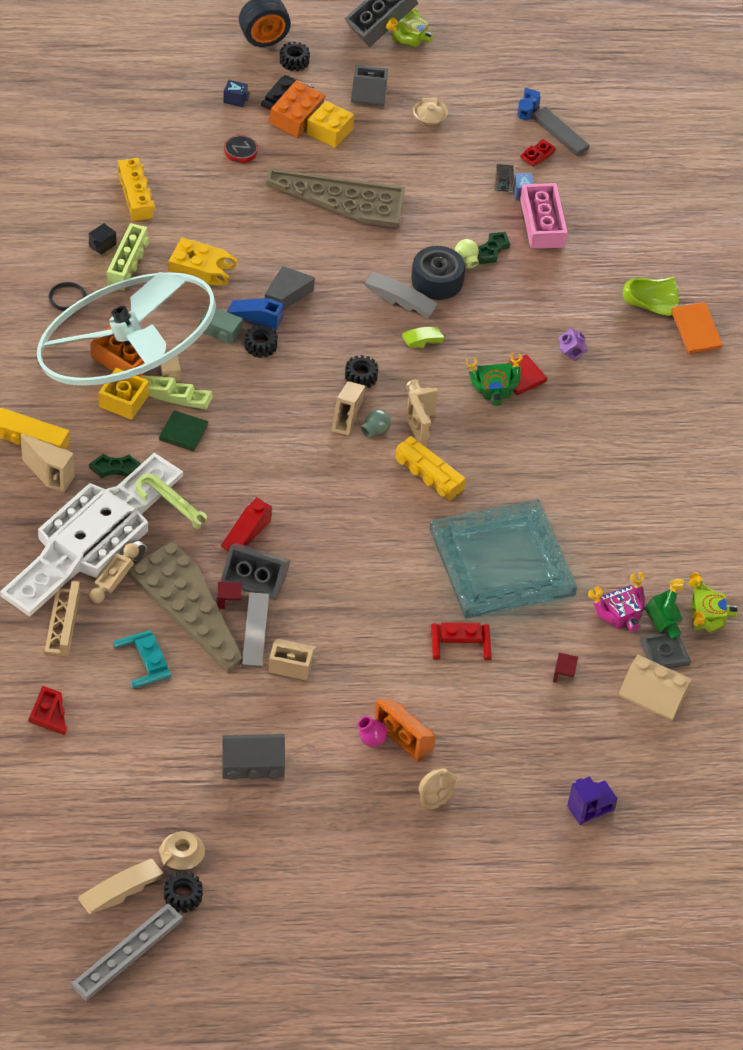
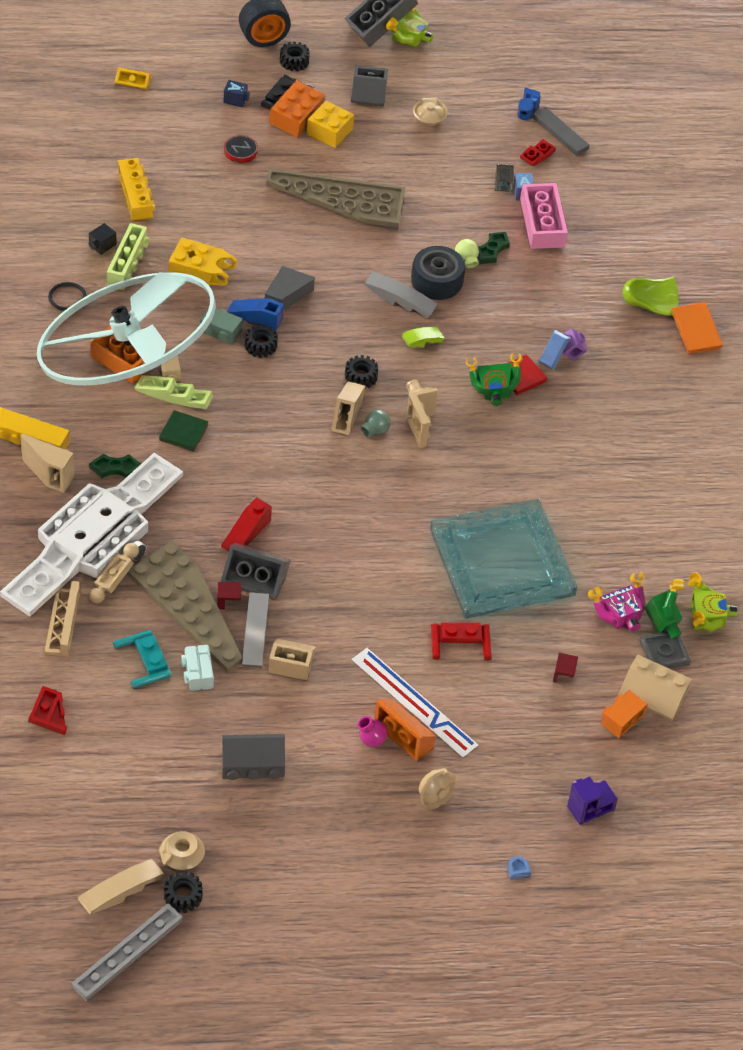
(124, 396): yellow brick -> none
(133, 78): none -> yellow slope
(172, 497): yellowish green piece -> none
(198, 667): none -> light aqua brick
(415, 702): none -> white sticker
(430, 468): yellow brick -> none
(518, 868): none -> medium blue tile
(554, 349): none -> medium blue tile
(623, 713): none -> orange brick

